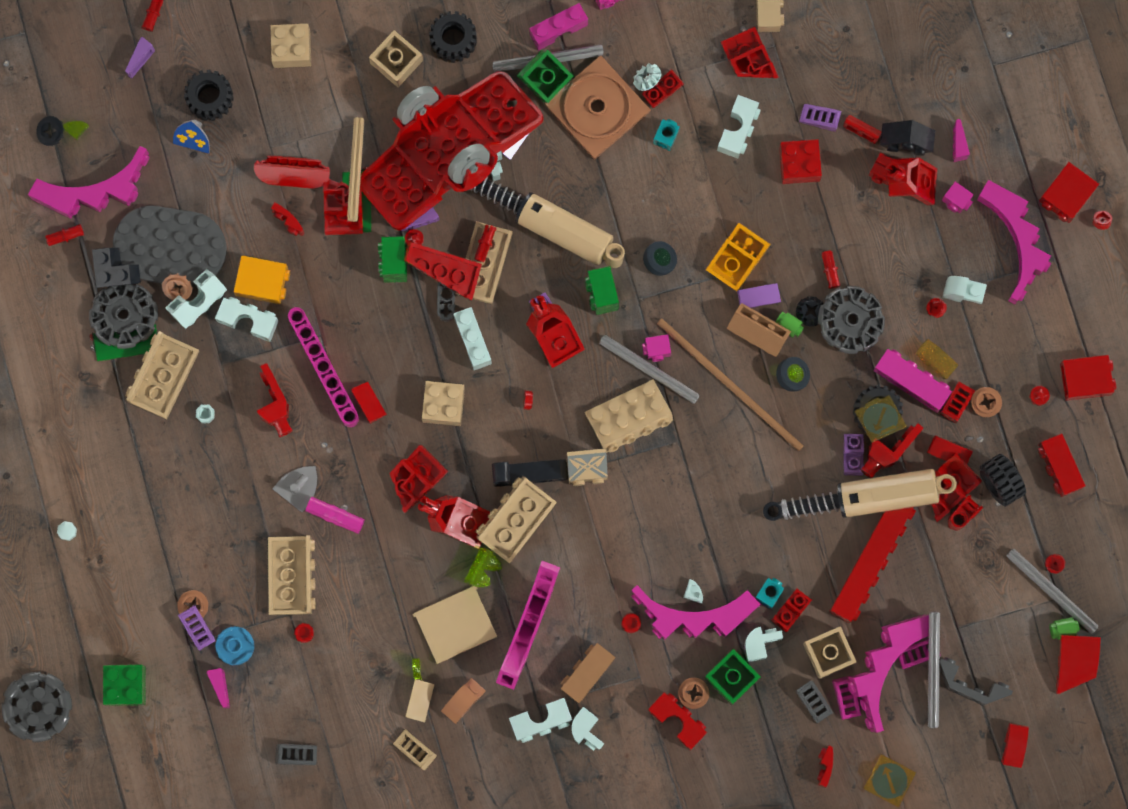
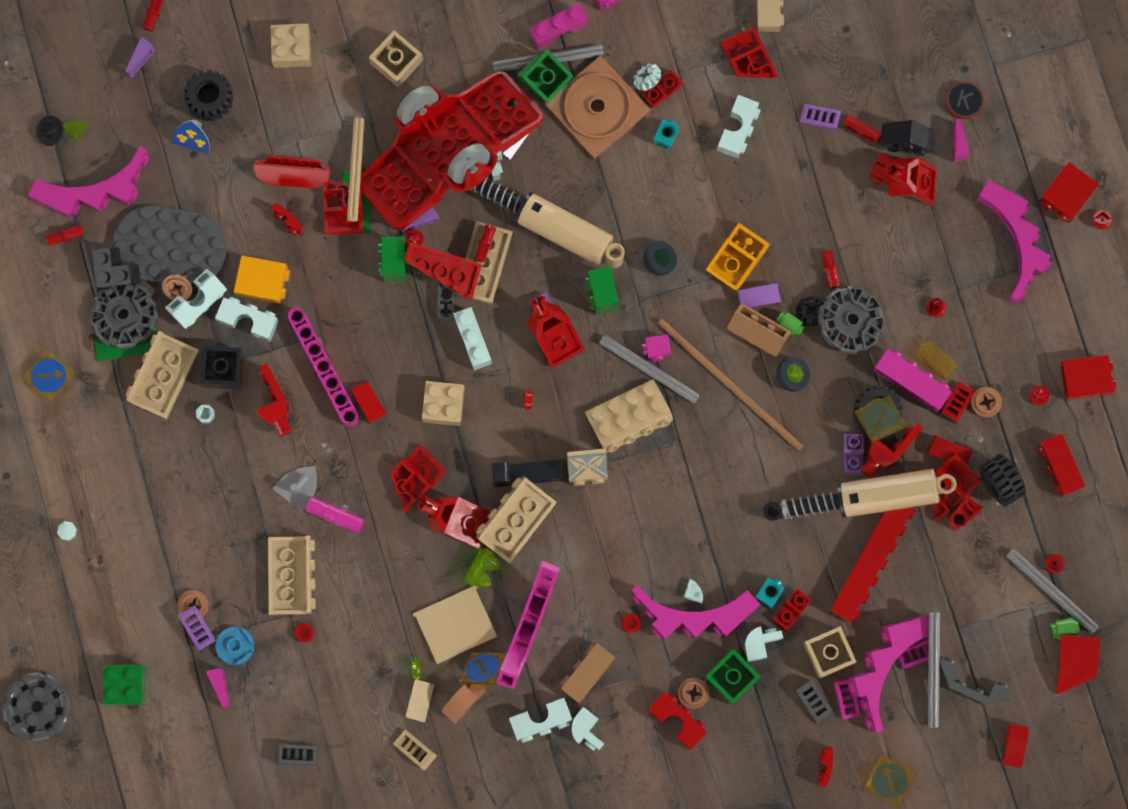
(48, 375): none -> piece
(221, 367): none -> black brick
(448, 22): black tyre -> none
(482, 669): none -> piece
(800, 161): red brick -> none
(958, 198): dark pink brick -> none
(961, 288): light aqua brick -> none
(964, 100): none -> black tile

